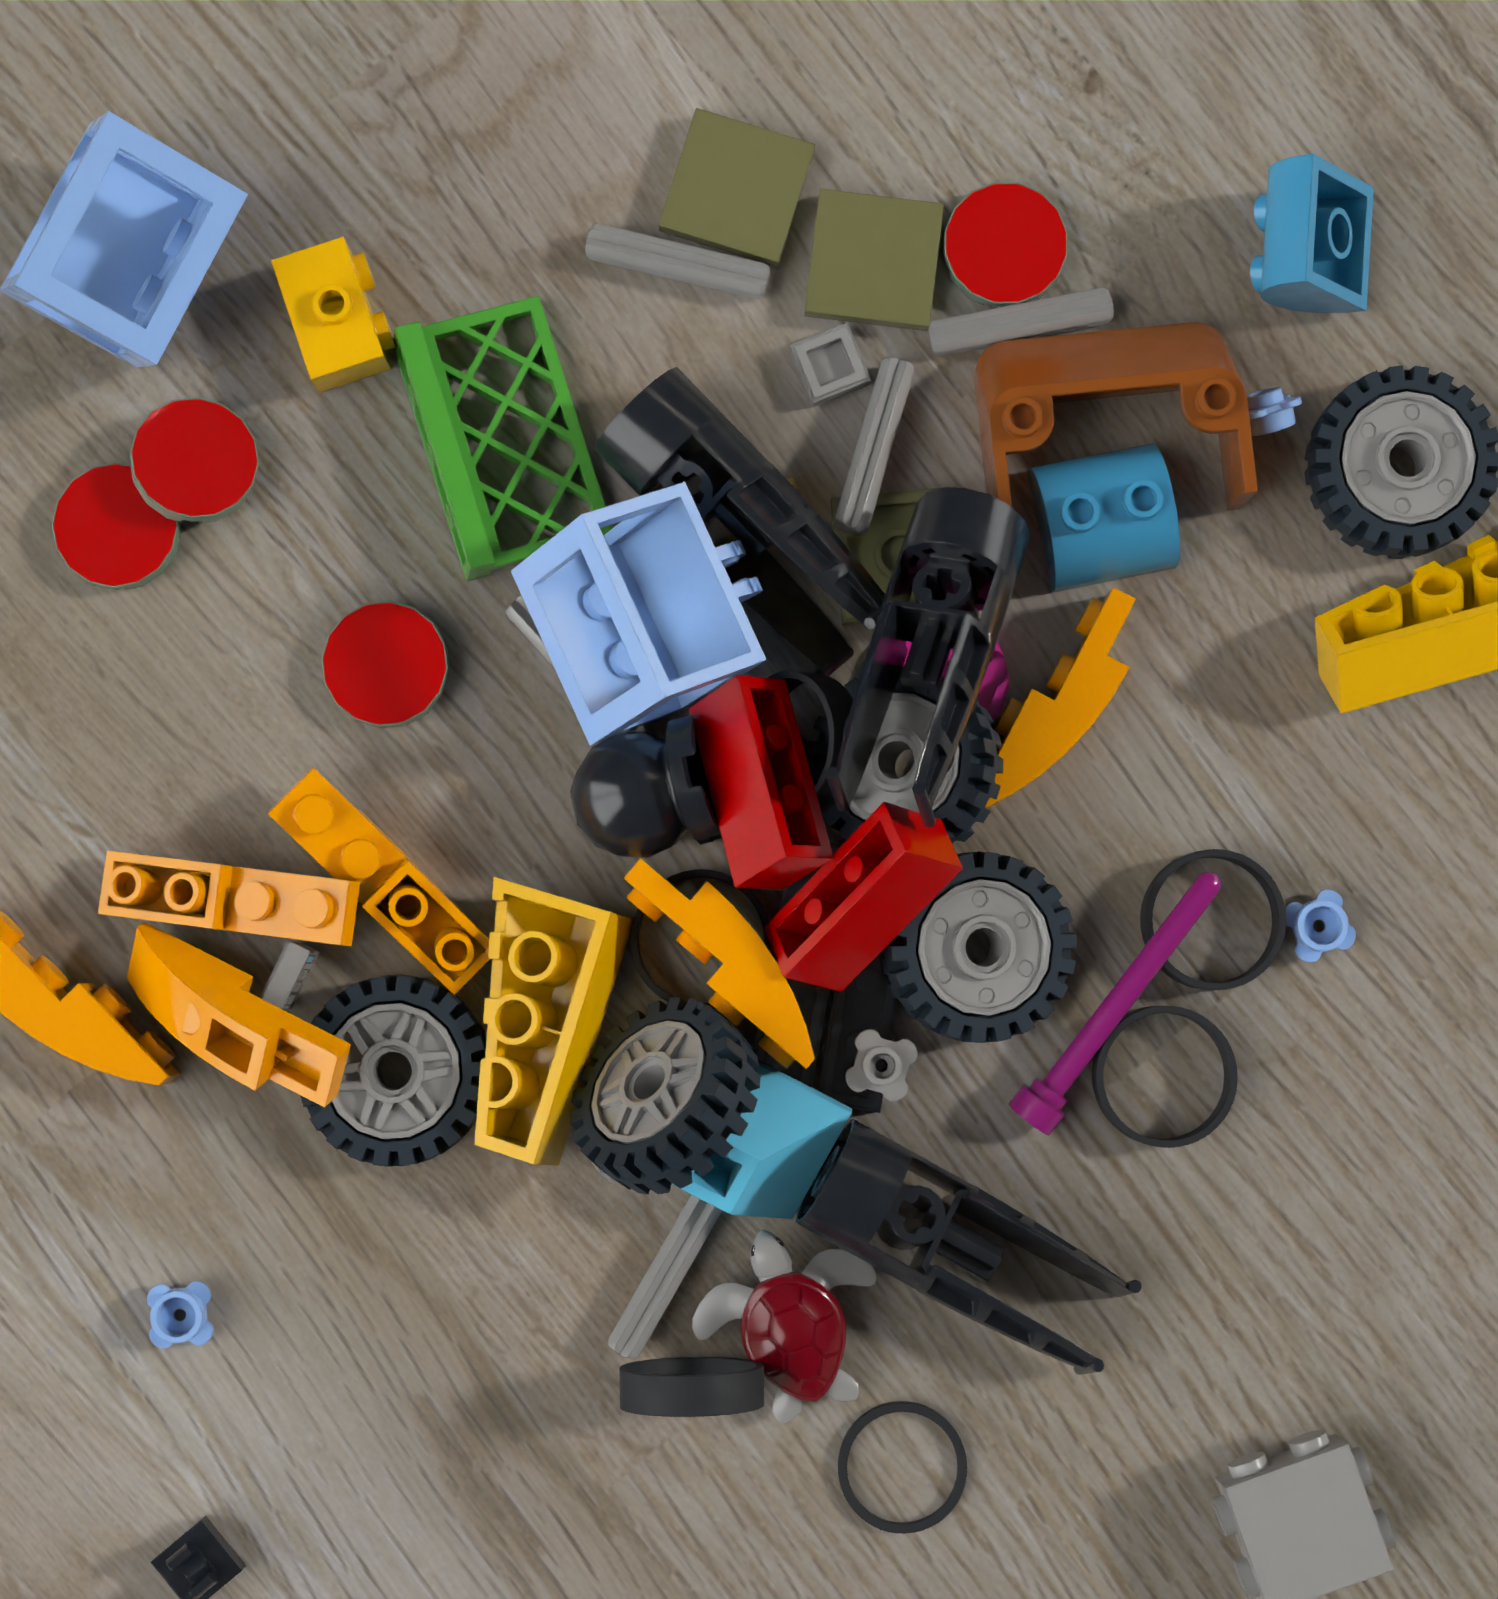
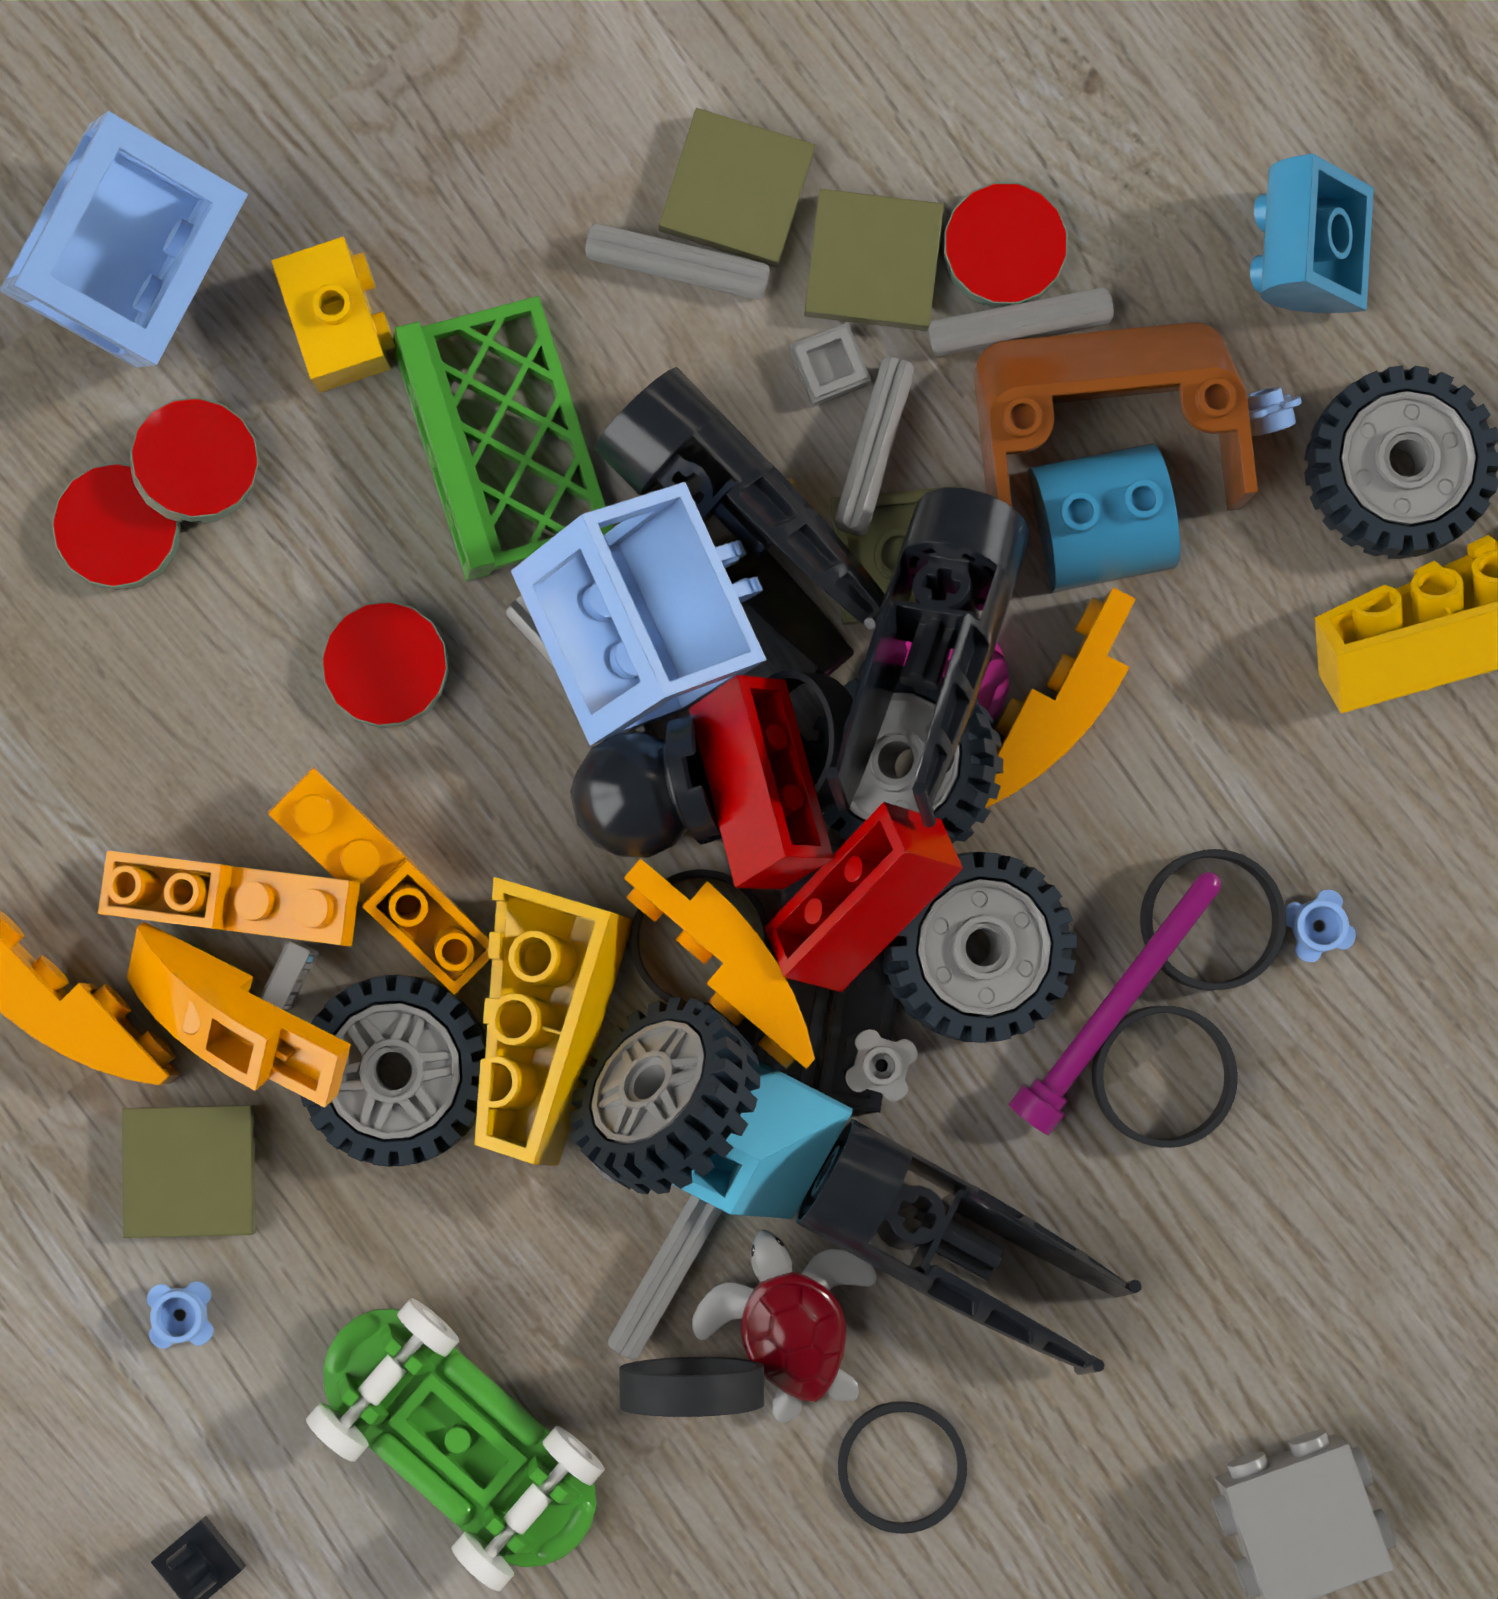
(188, 1171): none -> olive tile
(457, 1440): none -> bright green piece

